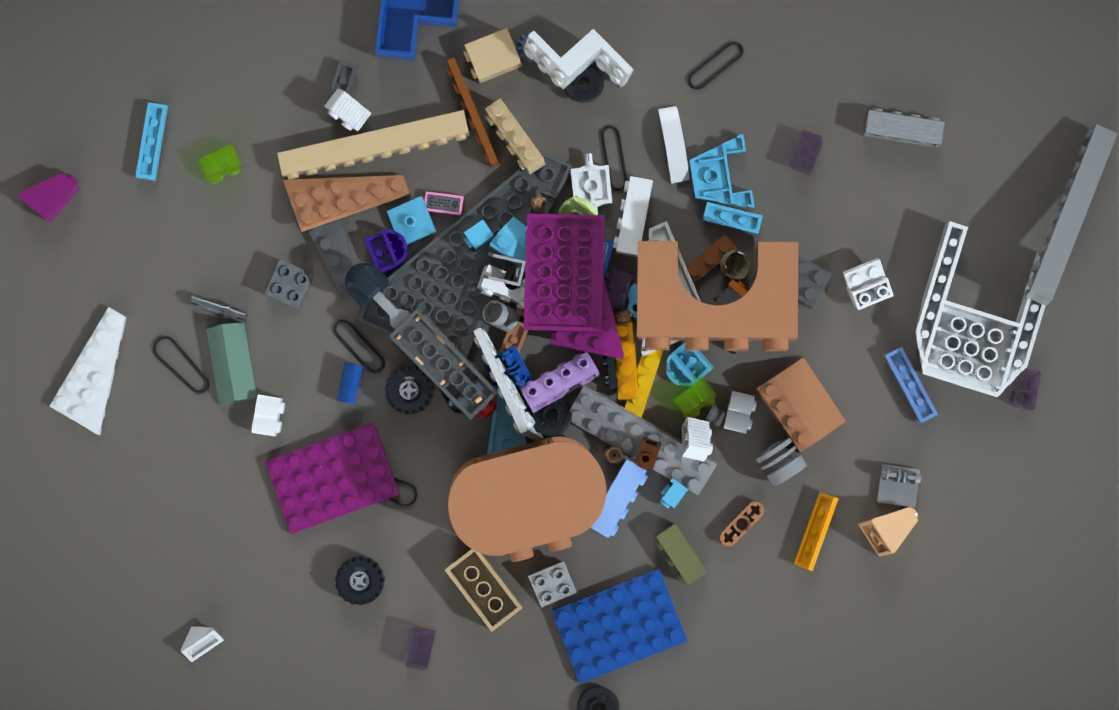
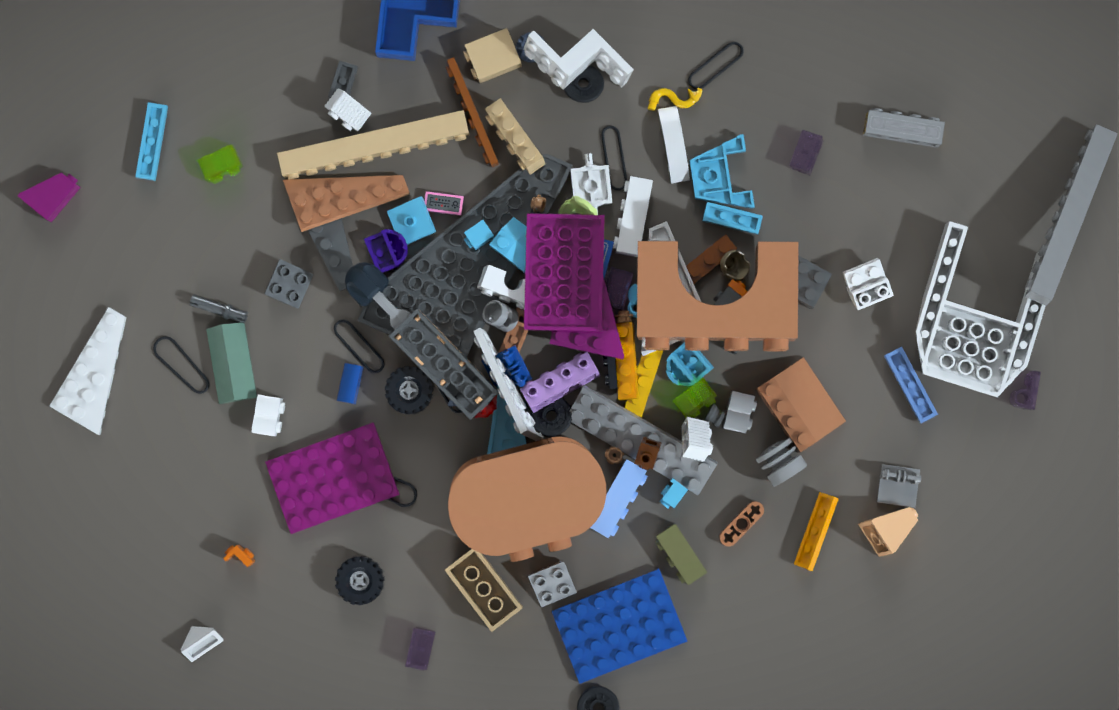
(244, 555): none -> orange bracket
(517, 274): light grey piece -> none
(657, 94): none -> yellow animal

